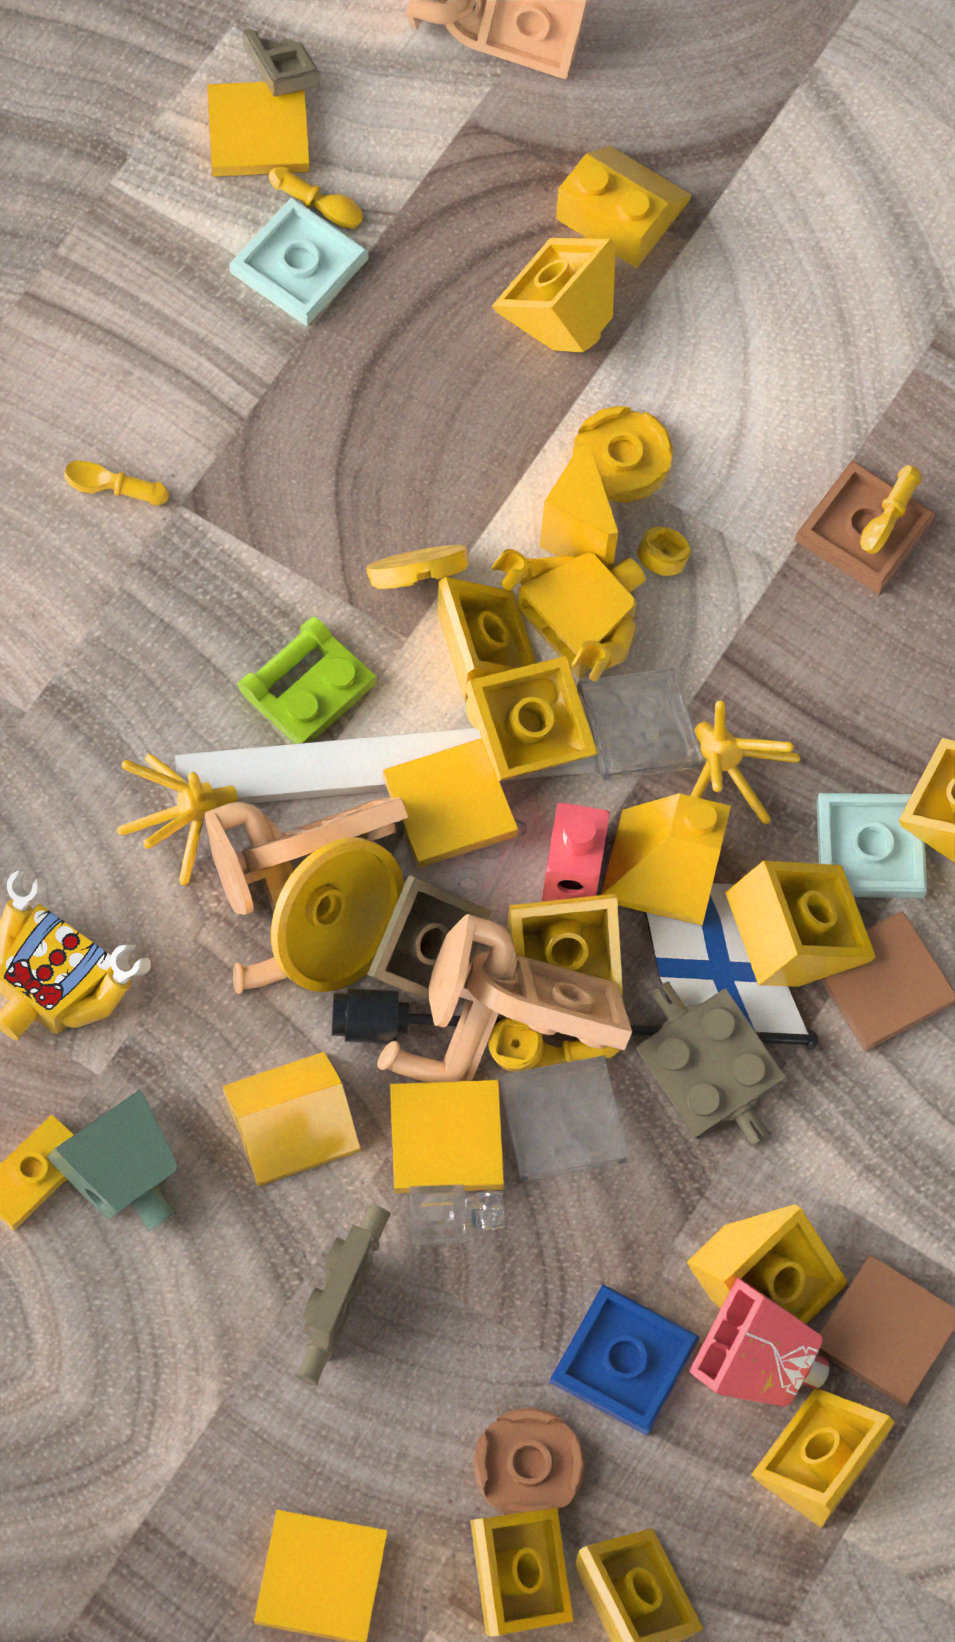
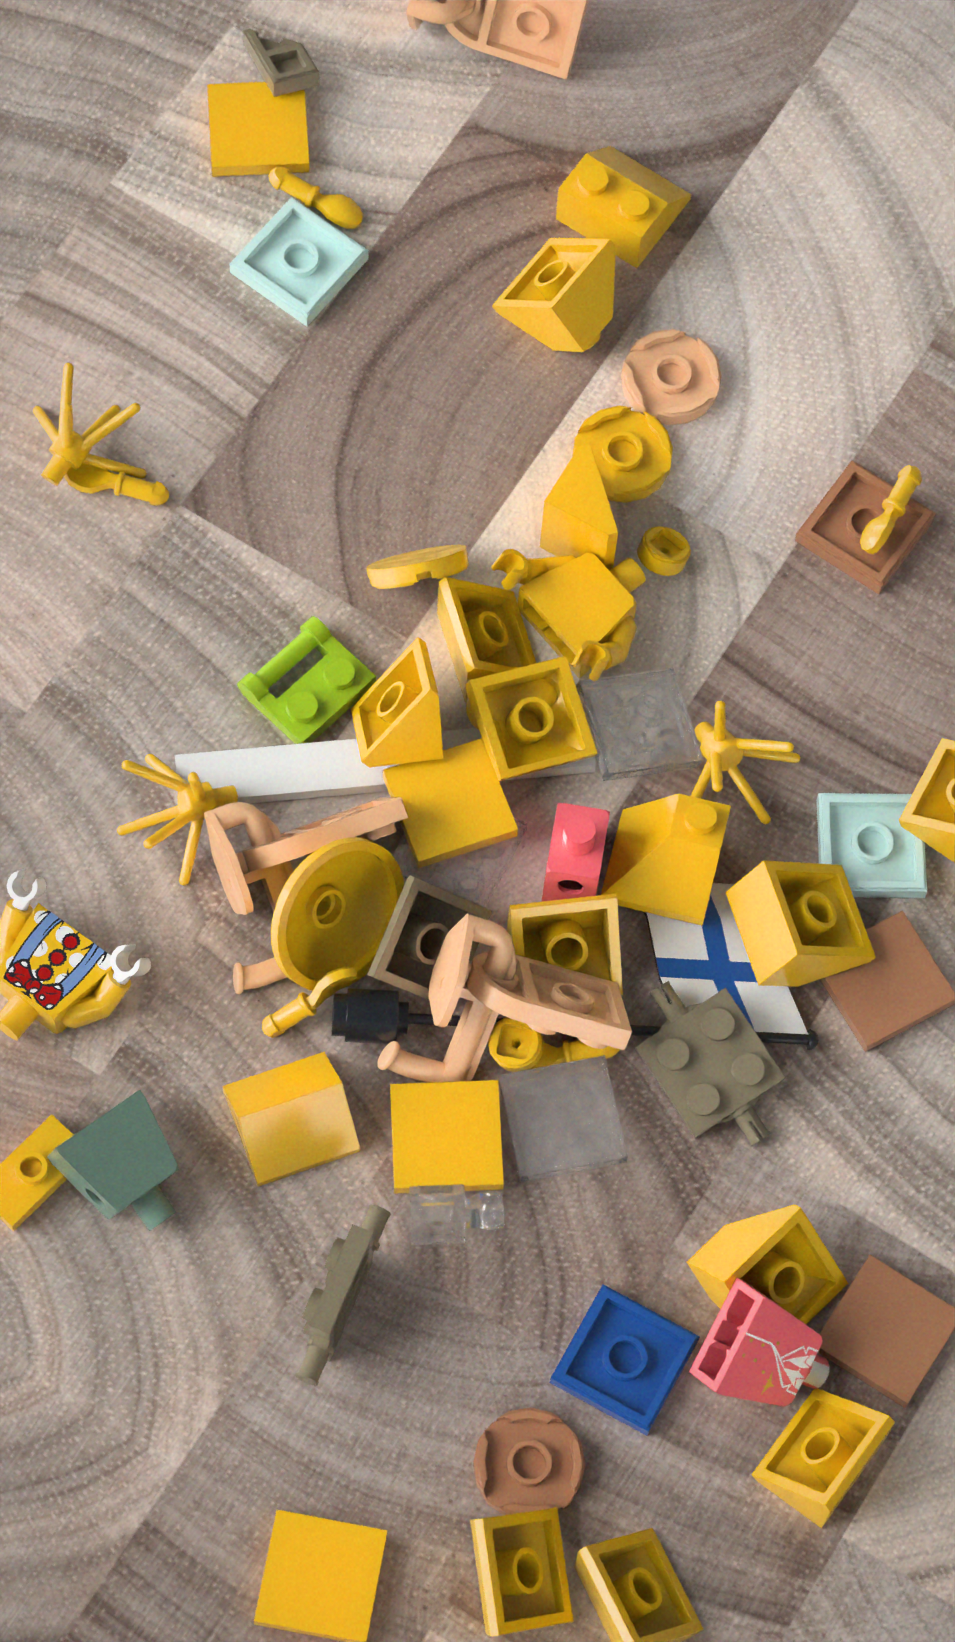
(73, 449): none -> yellow plant
(307, 1005): none -> yellow piece
(400, 713): none -> yellow slope
(671, 376): none -> light nougat tile

